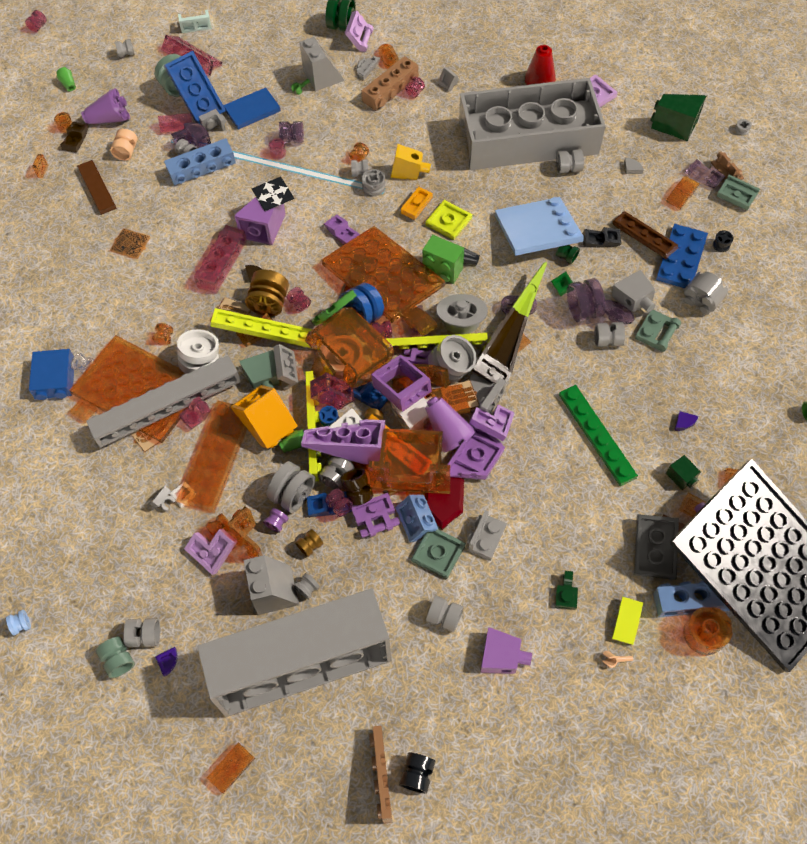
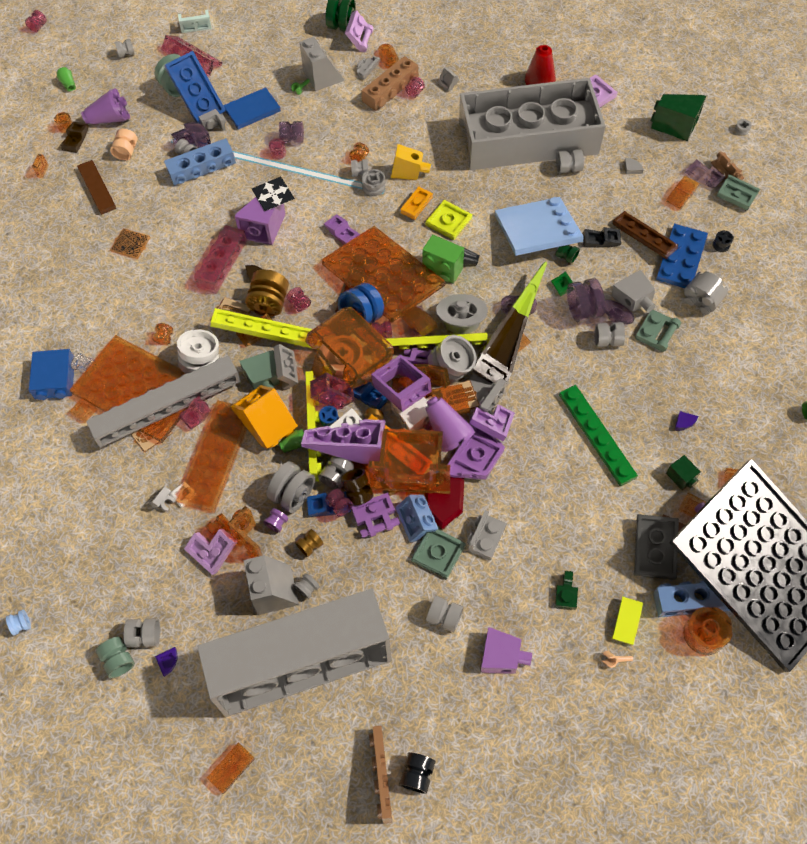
(173, 123): clear pink plate -> none
(328, 312): bright green tile -> none

